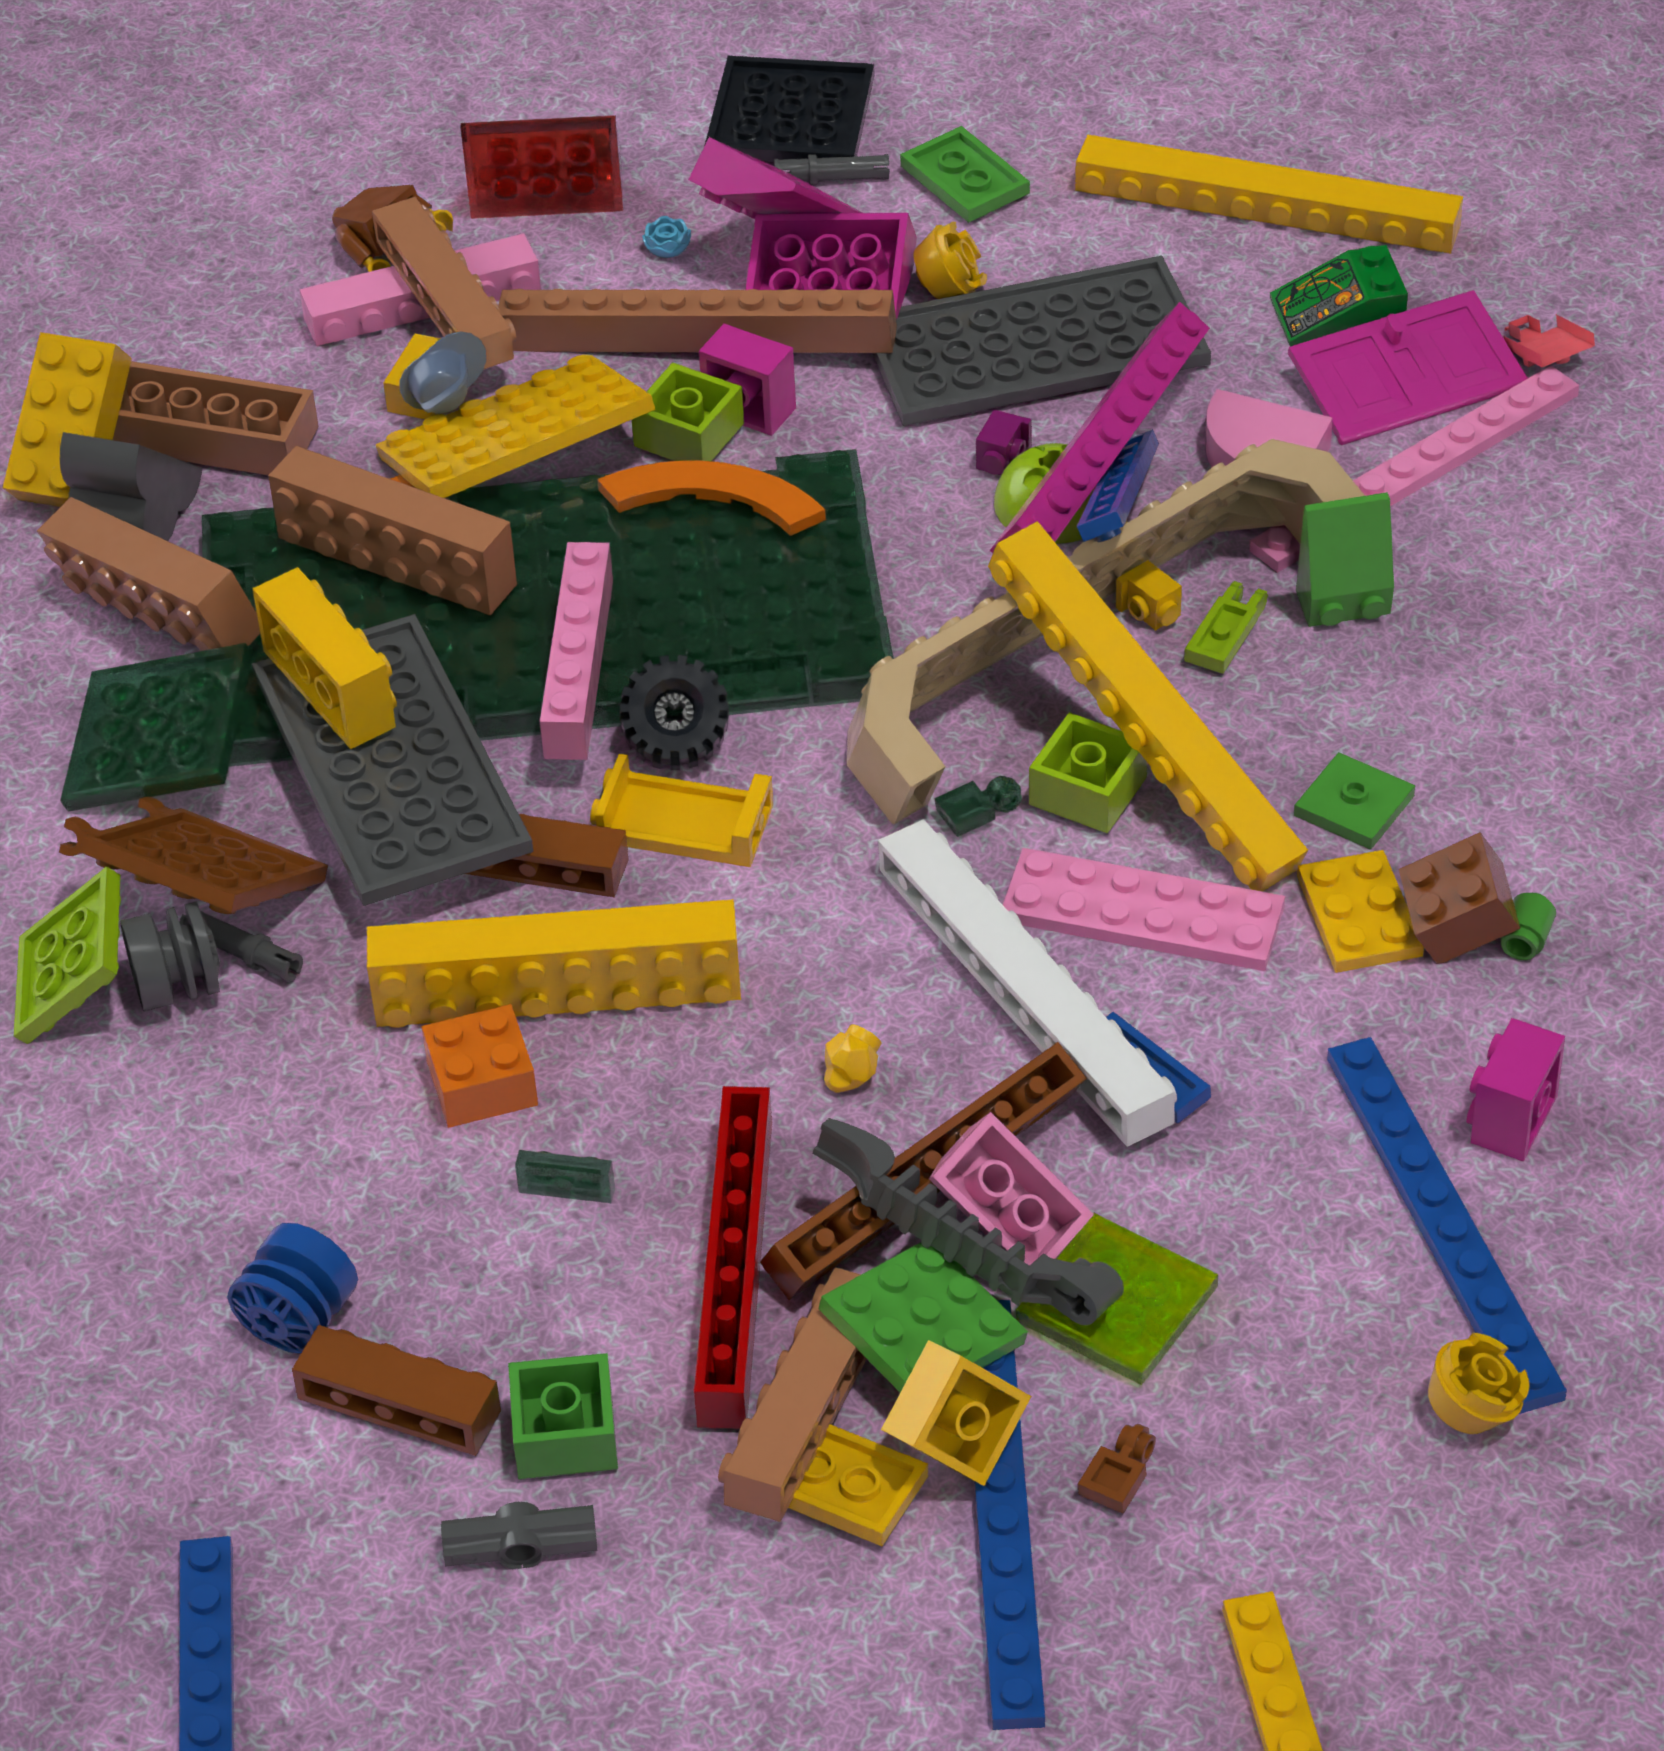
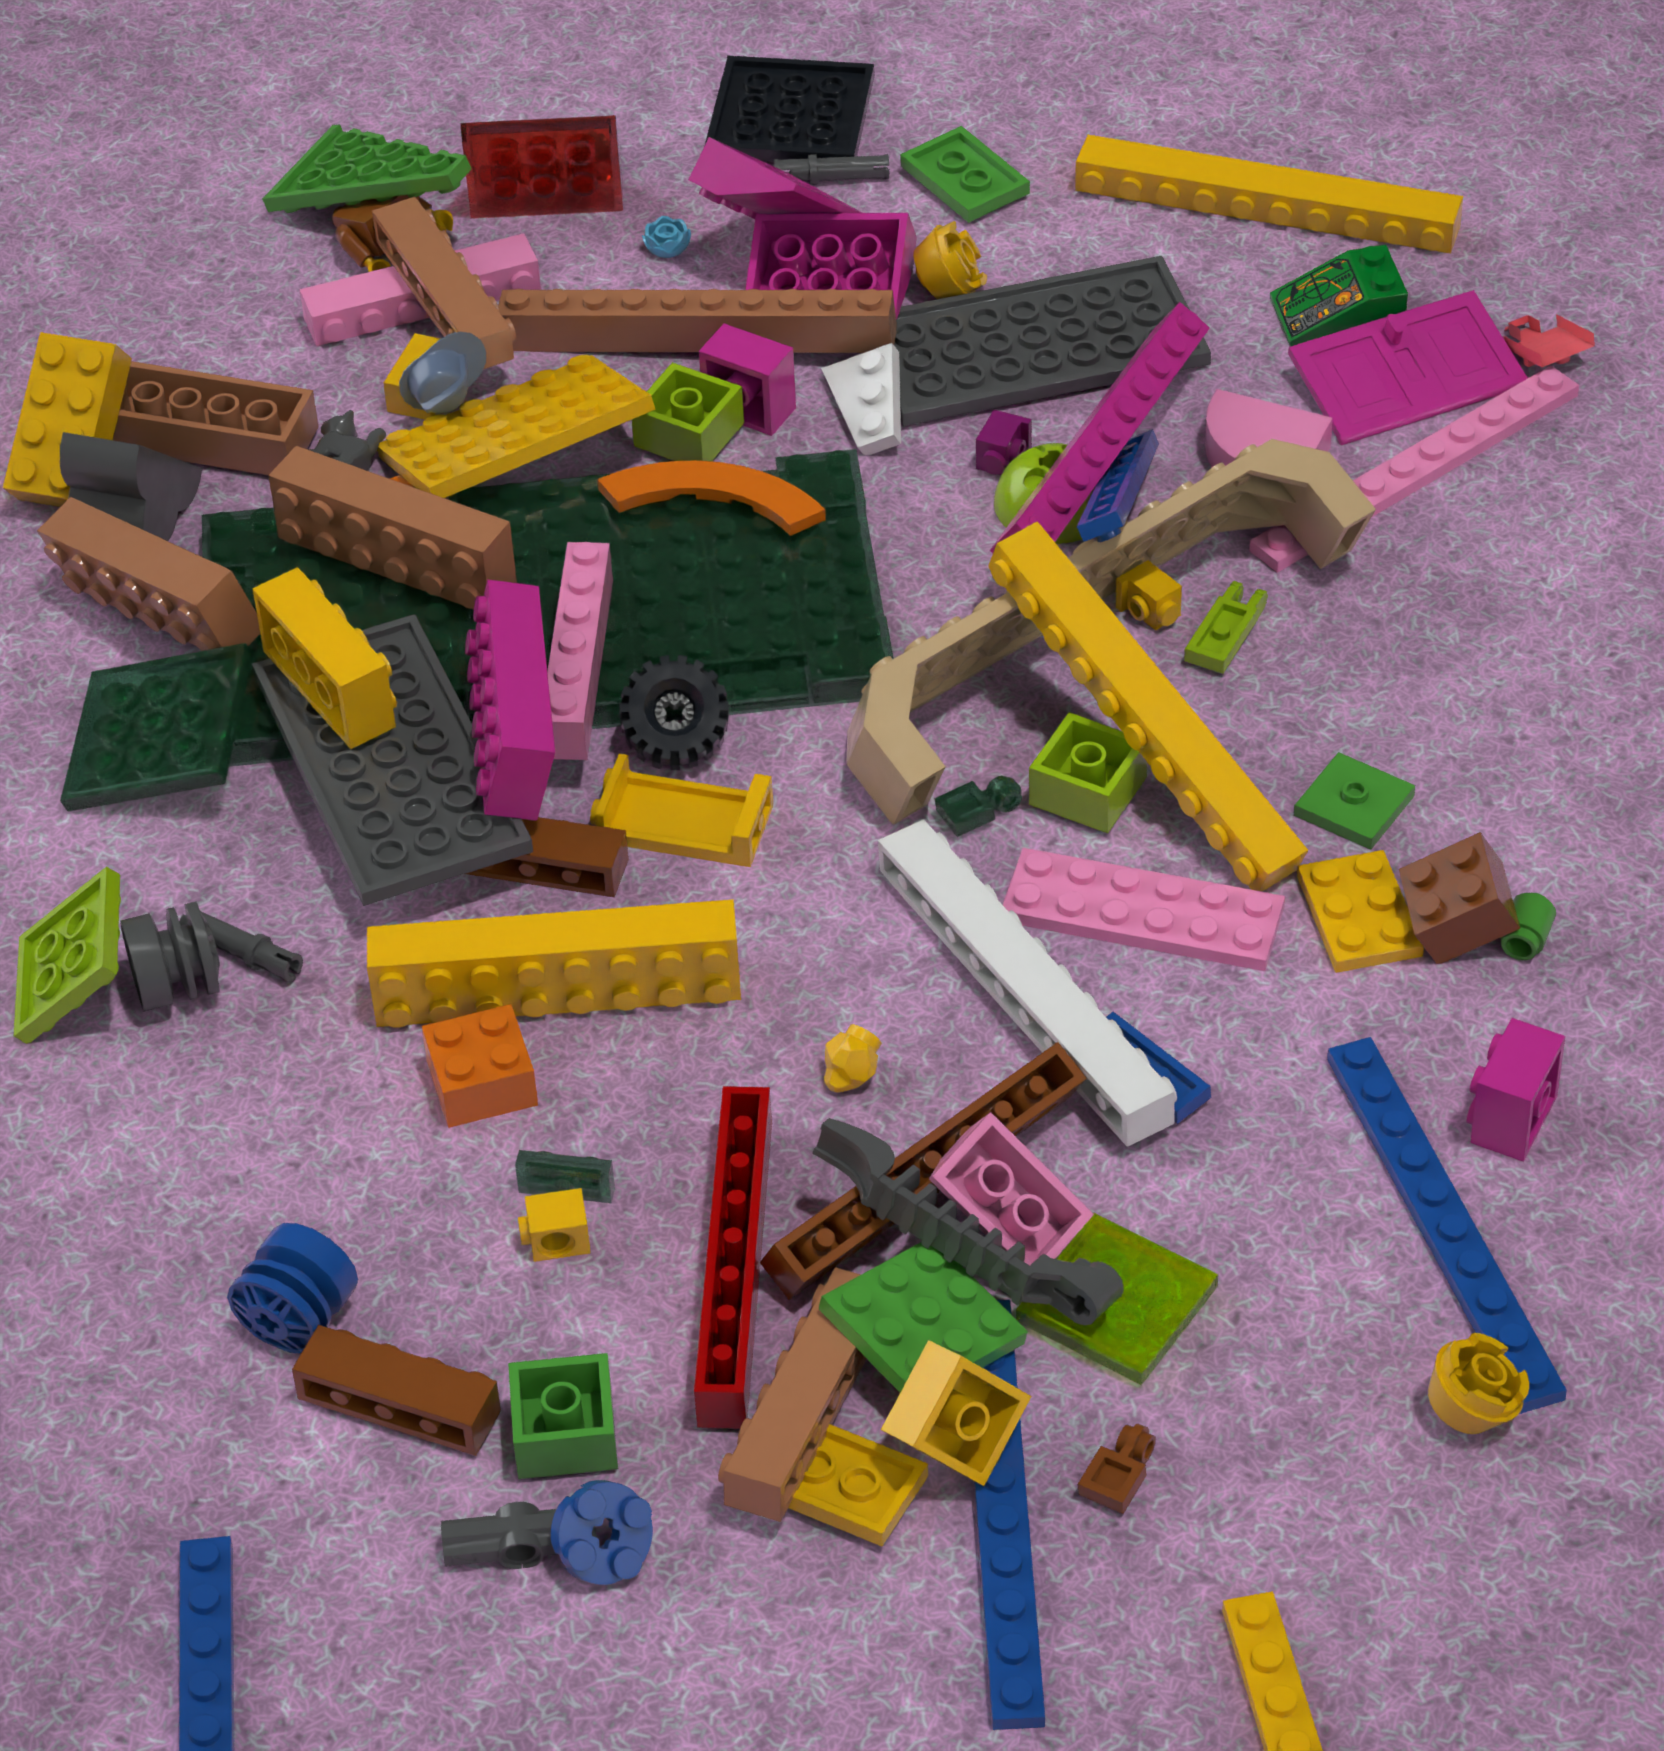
(196, 857): dark orange plate -> none
(342, 444): none -> dark grey animal
(364, 167): none -> bright green wing
(510, 700): none -> dark pink brick
(555, 1225): none -> yellow brick
(630, 1537): none -> blue plate
(869, 397): none -> white wing
(1346, 560): bright green slope -> none

